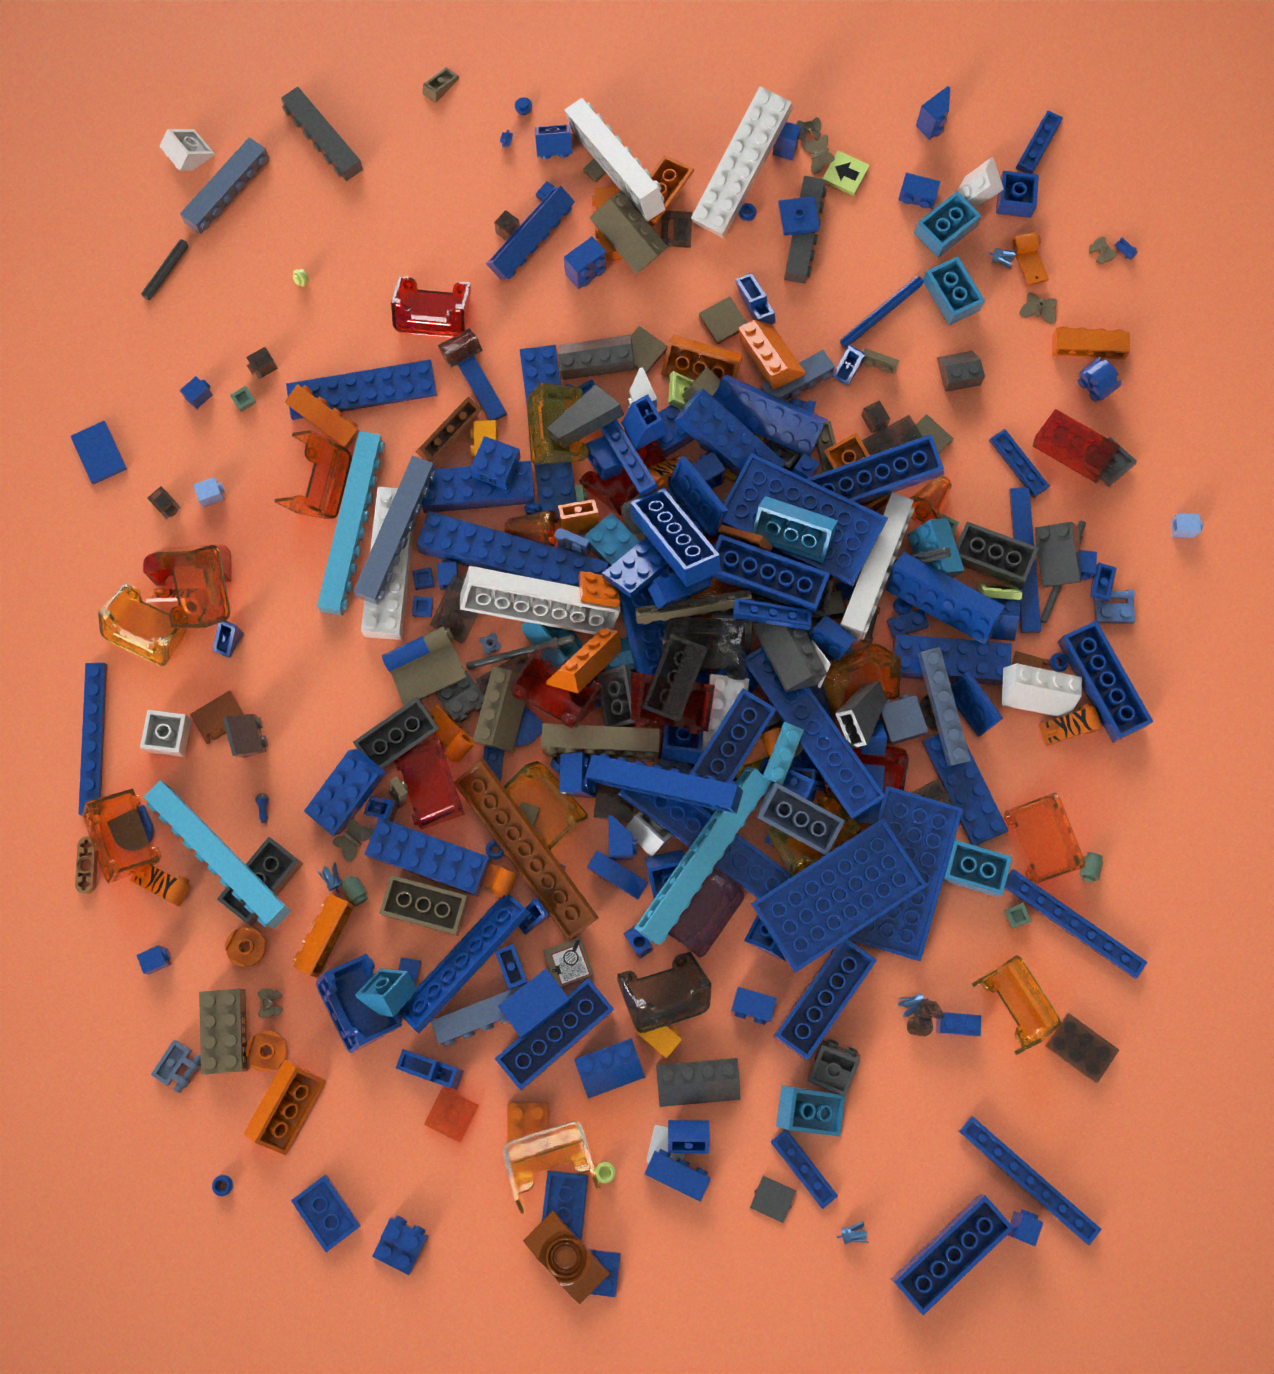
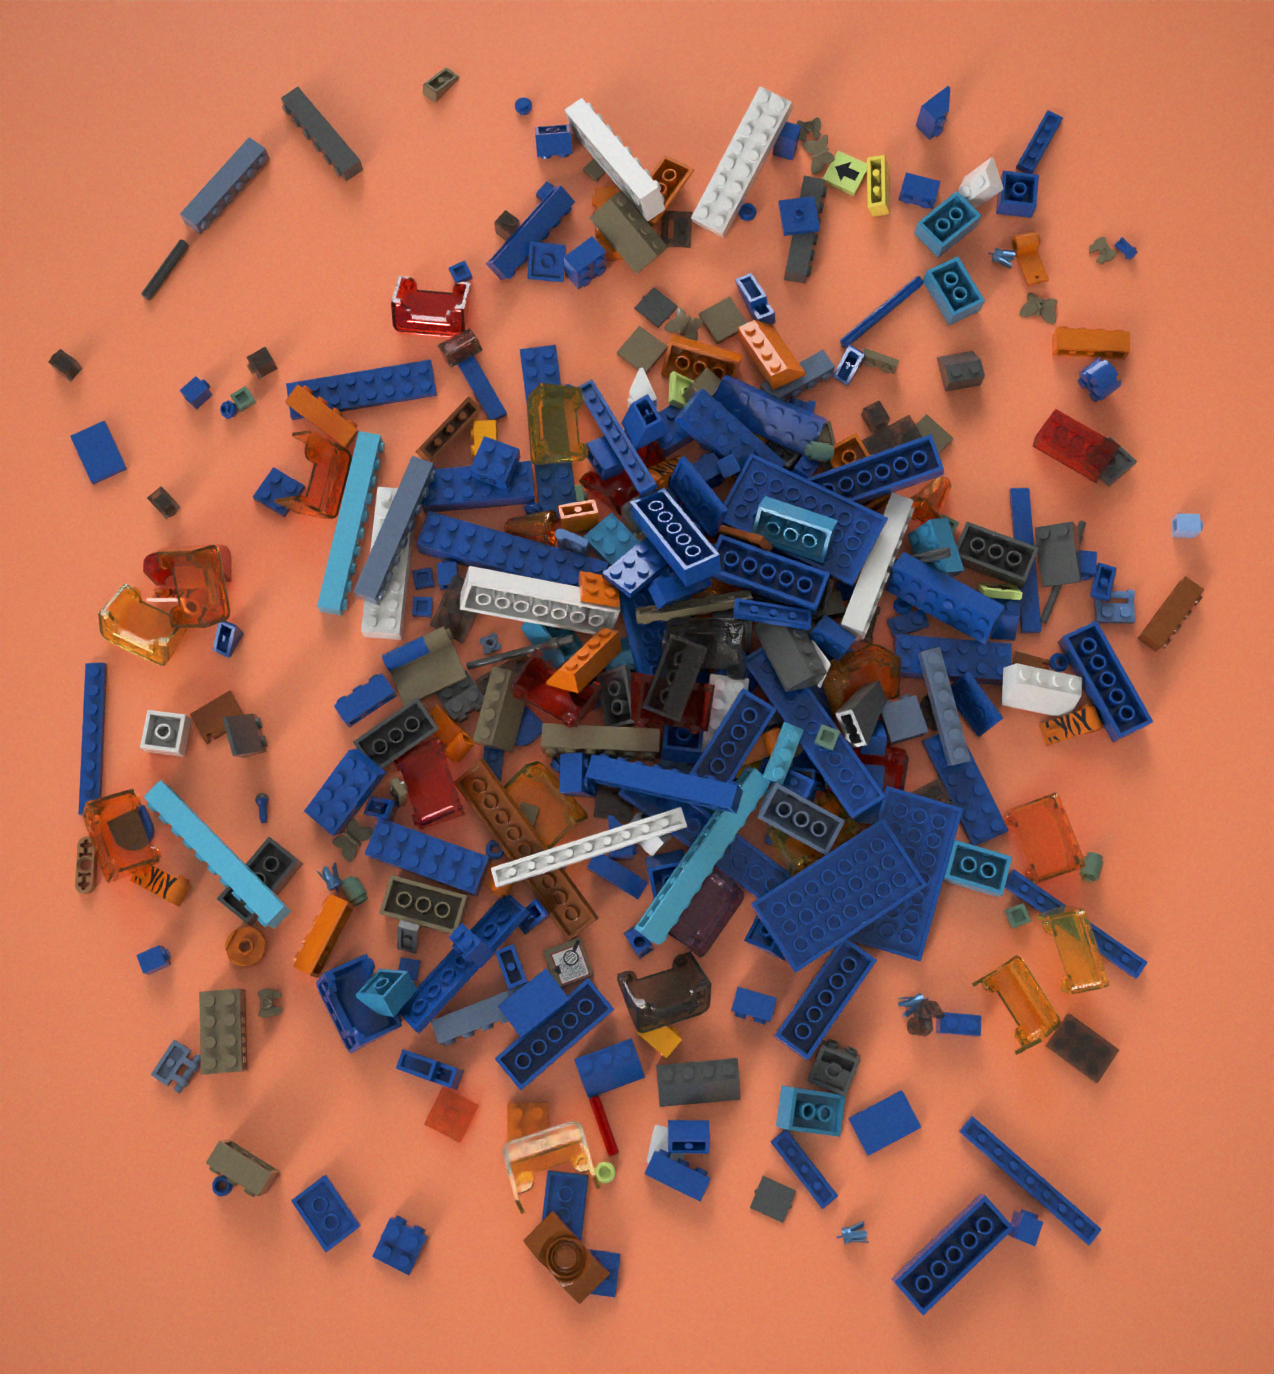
(65, 364): none -> clear smoke brick
(185, 148): white slope -> none
(209, 491): light blue brick -> none
(228, 409): none -> blue plate
(242, 1168): none -> dark tan brick
(256, 1056): orange plate -> none
(277, 486): none -> blue plate
(284, 1107): orange slope -> none
(300, 277): yellowish green plate -> none
(365, 700): none -> blue brick
(408, 936): none -> dark grey plate
(460, 272): none -> blue plate
(470, 945): none -> blue brick
(506, 138): blue plate -> none
(546, 261): none -> blue plate
(584, 417): dark grey slope -> none
(589, 847): none -> white plate
(596, 357): dark grey slope -> none
(603, 1125): none -> red axle
(656, 307): none -> dark grey piece
(684, 324): none -> dark tan piece
(728, 465): none -> blue tile
(819, 451): none -> sand green brick
(827, 737): none -> sand green plate
(878, 185): none -> light yellow brick
(884, 1122): none -> blue tile
(1019, 463): blue tile -> none
(1076, 949): none -> clear yellow windscreen
(1171, 613): none -> dark orange brick

